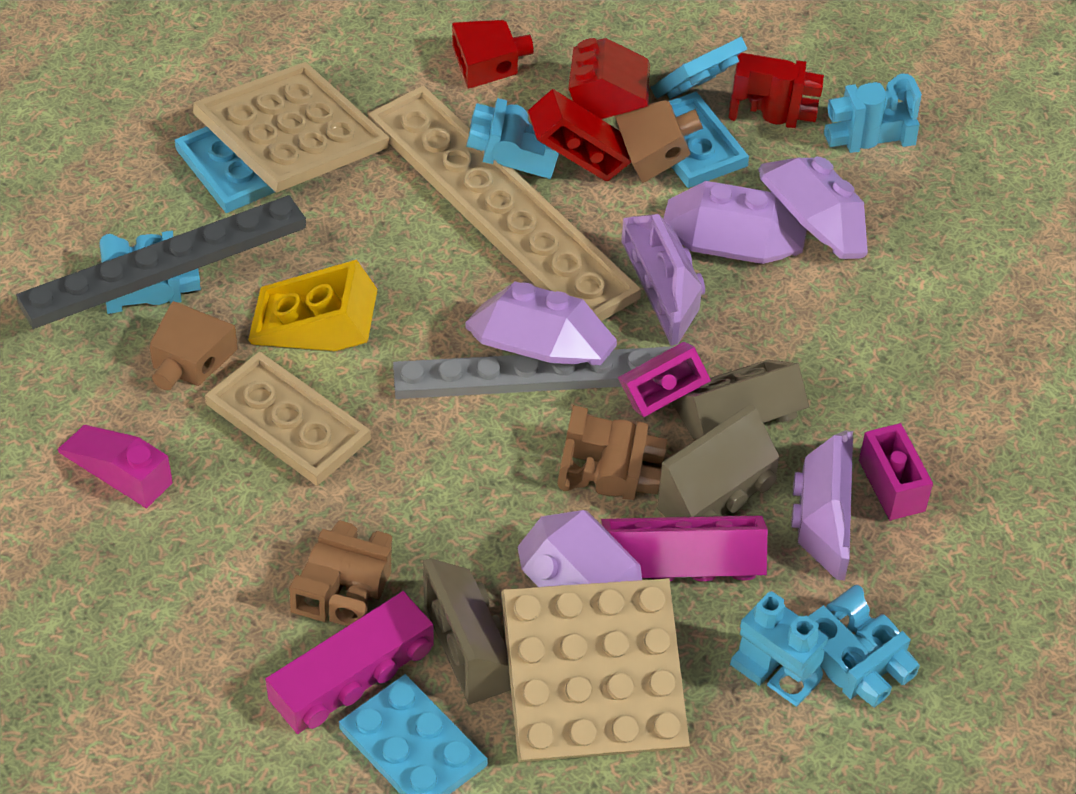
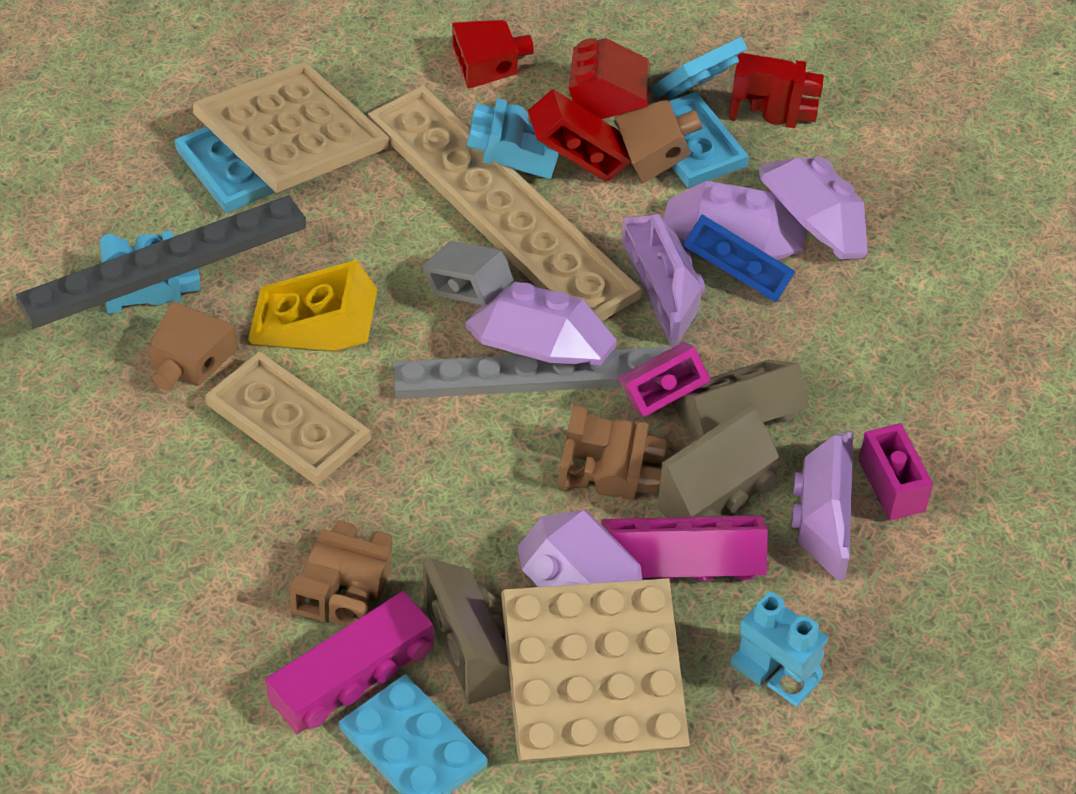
(121, 462): dark pink slope -> none
(468, 272): none -> light grey brick
(739, 258): none -> blue plate
(862, 658): medium azure hips -> none
(875, 115): medium azure hips -> none

